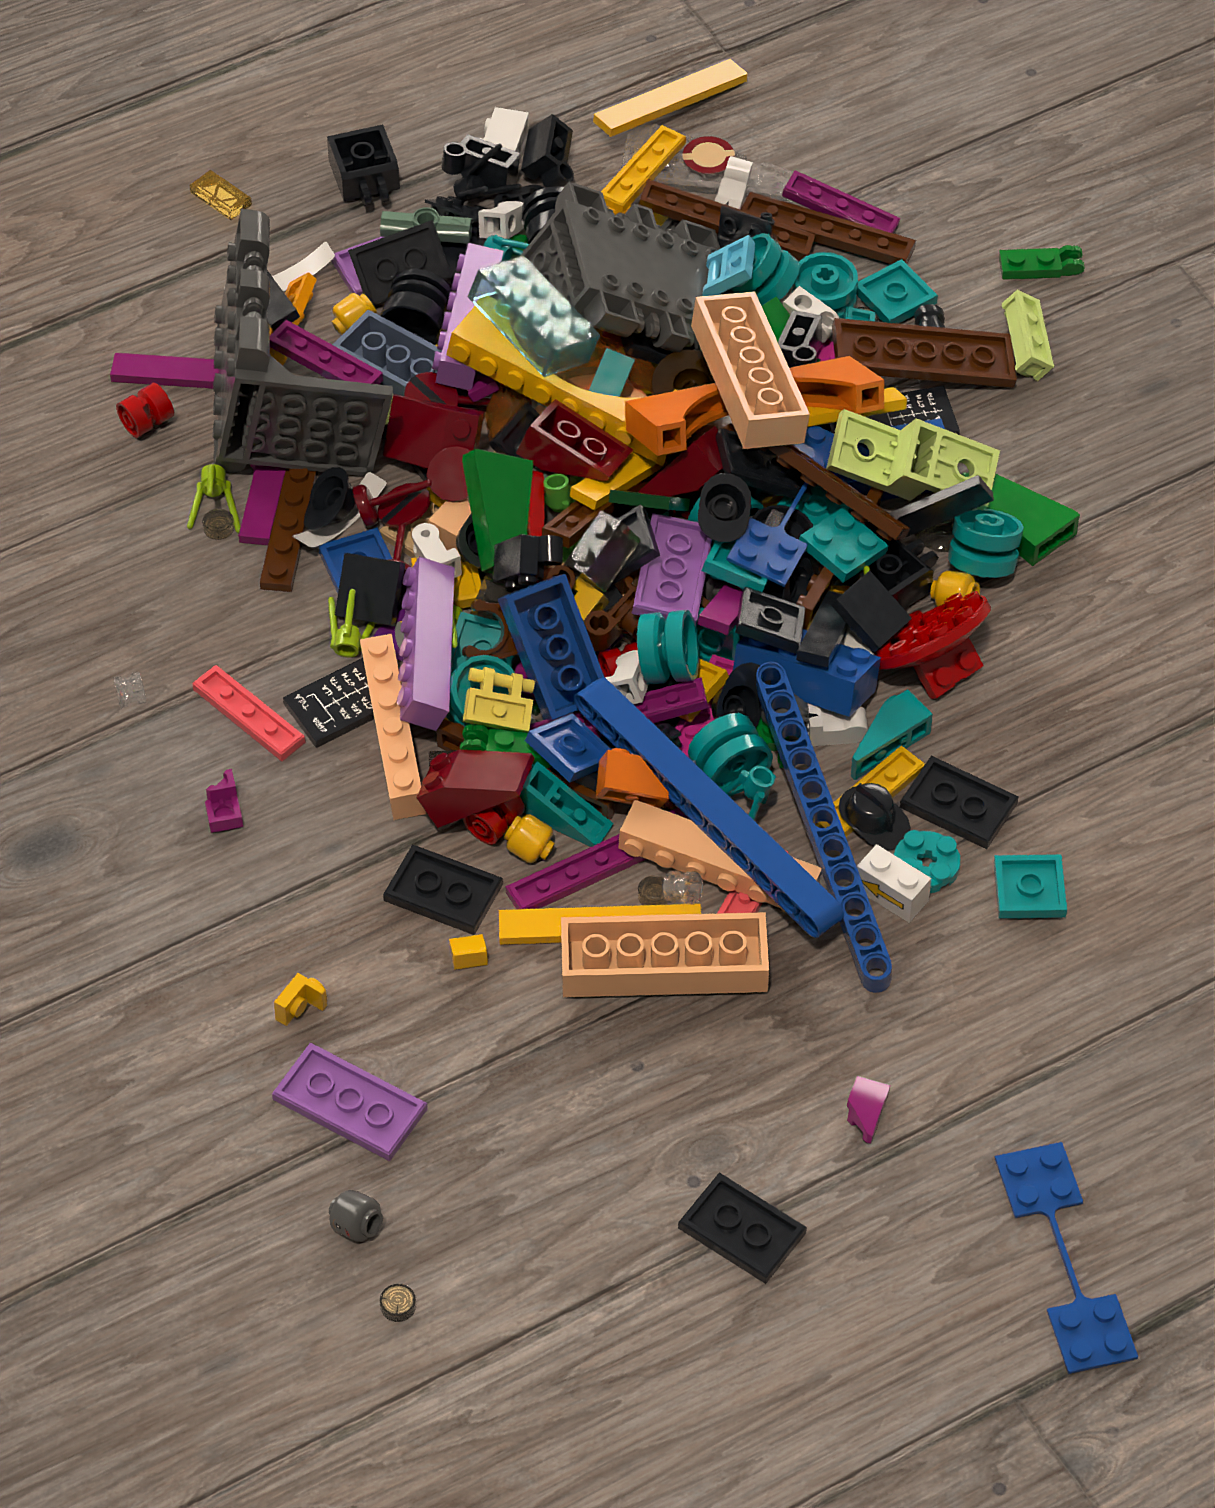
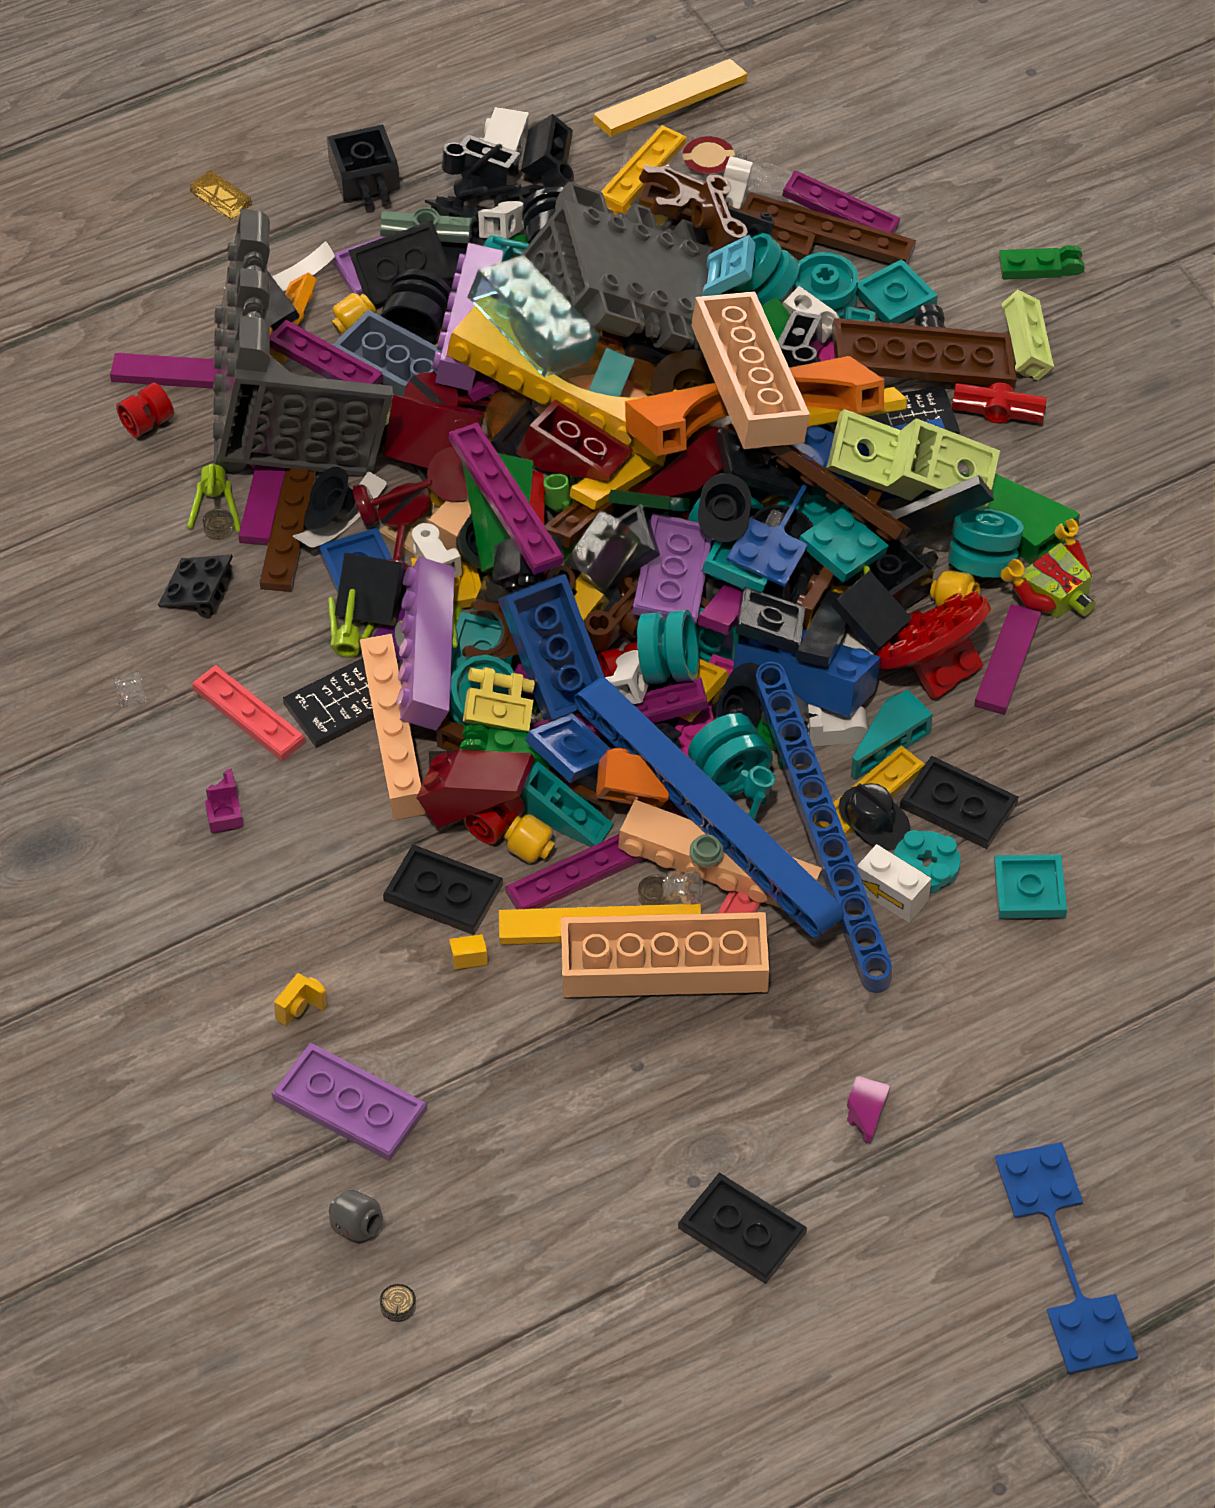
(198, 583): none -> black hinge
(506, 498): none -> magenta tile
(703, 199): none -> reddish brown piece
(706, 851): none -> sand green plate
(999, 403): none -> red piece
(1007, 659): none -> magenta tile
(1055, 580): none -> torso

